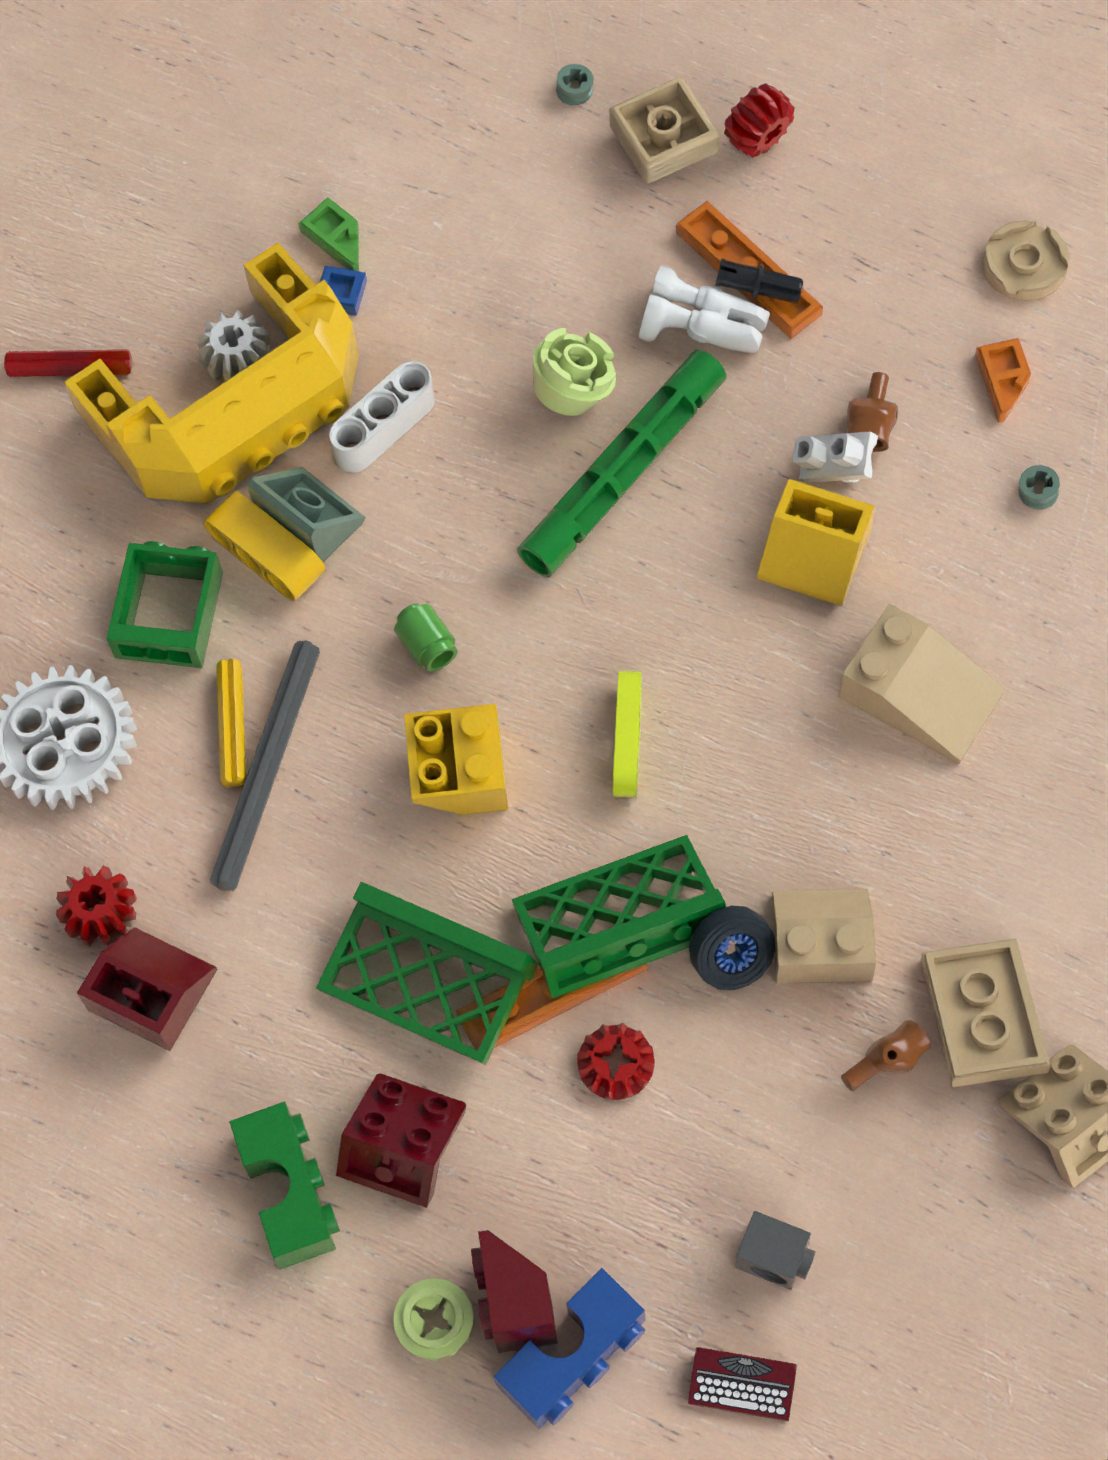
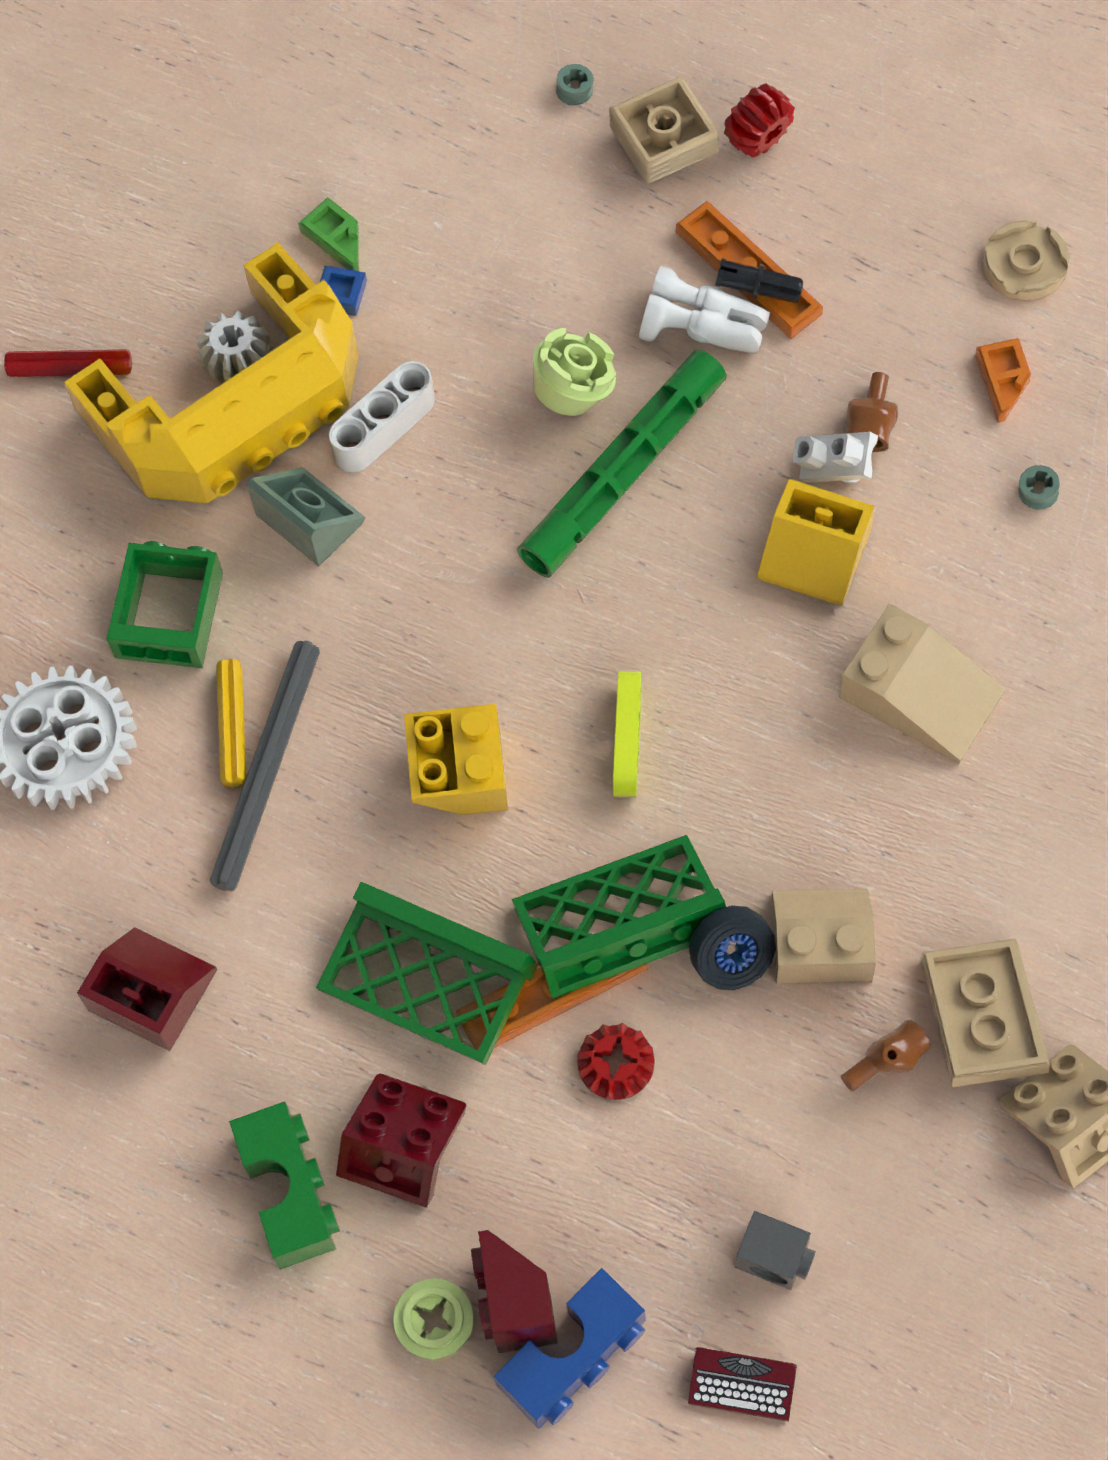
(89, 893): red gear -> none
(264, 546): yellow beam -> none
(425, 636): bright green brick -> none

